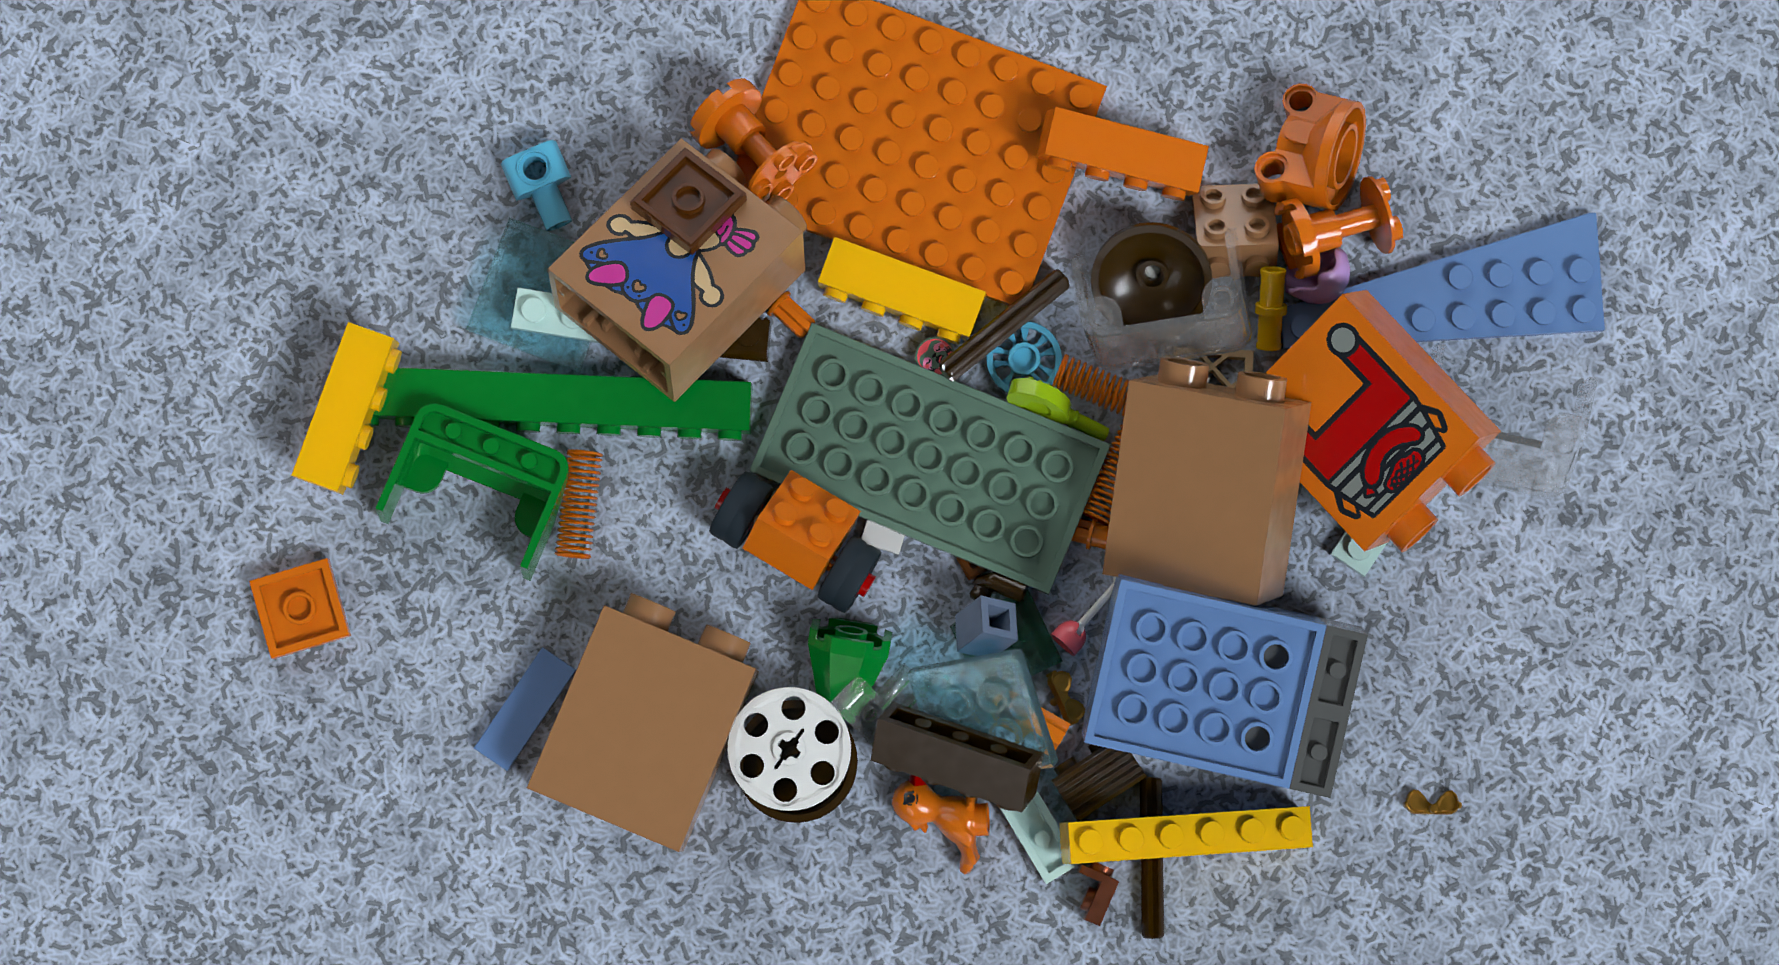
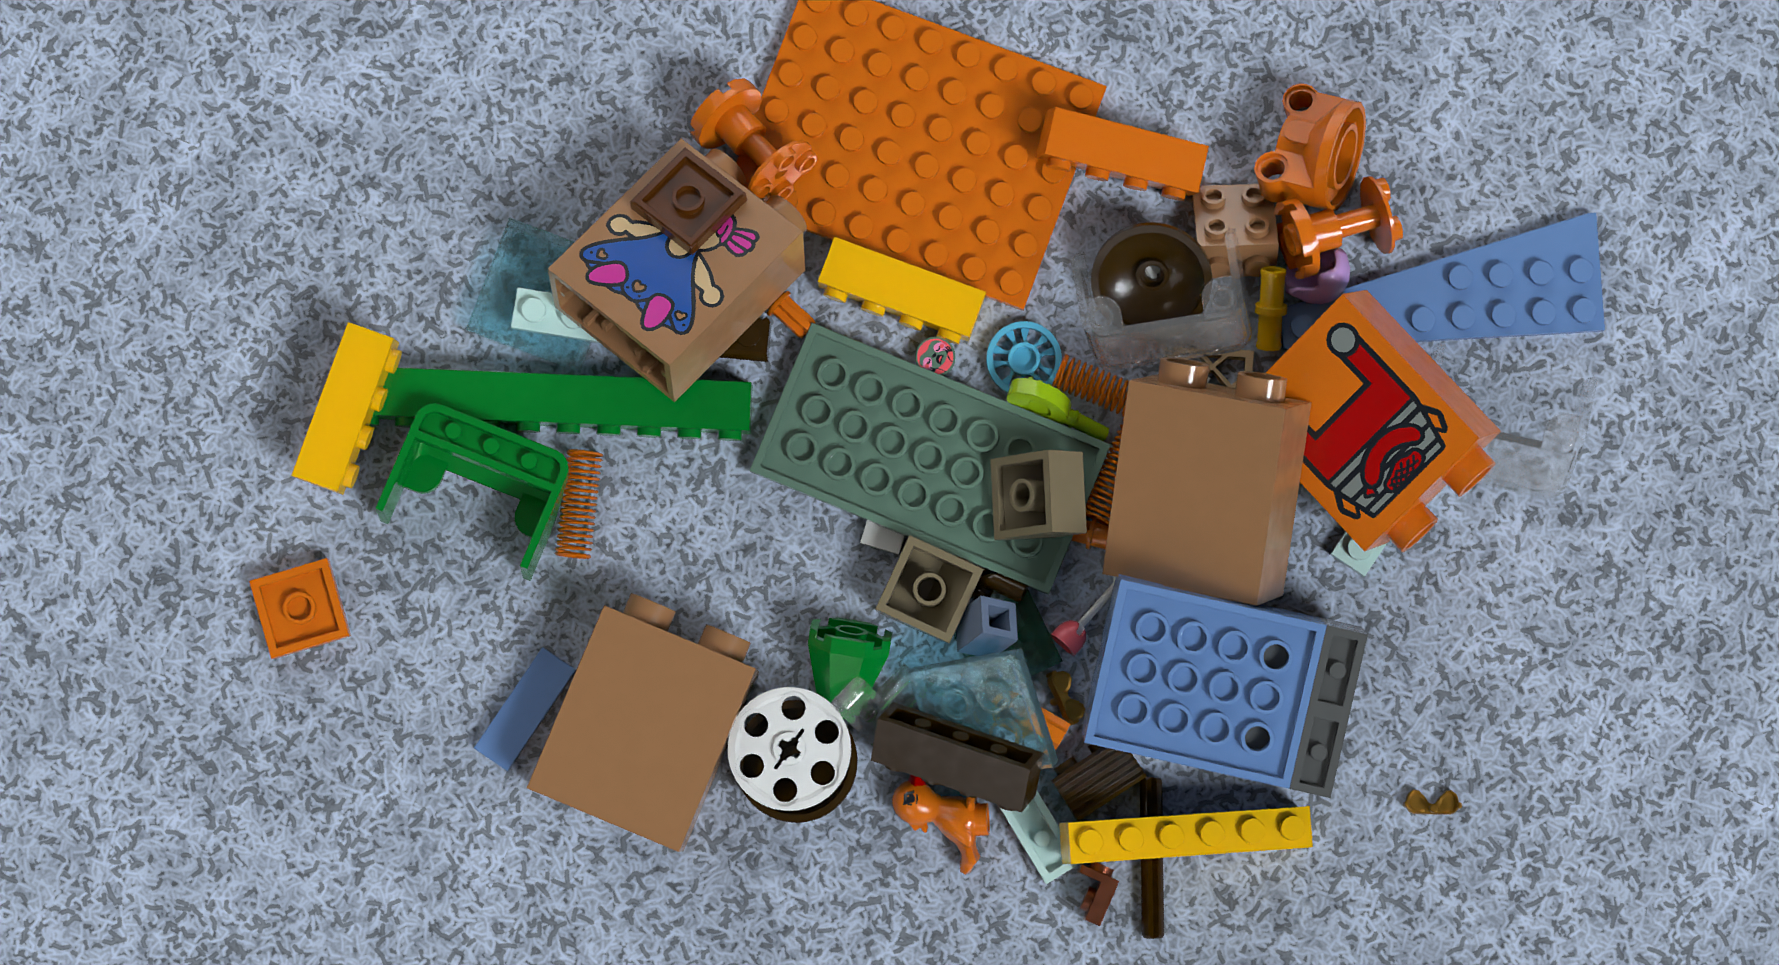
(543, 190): medium azure piece -> none
(798, 535): brick -> none
(929, 589): none -> dark tan slope
(1004, 325): dark brown axle -> none
(1038, 495): none -> dark tan slope

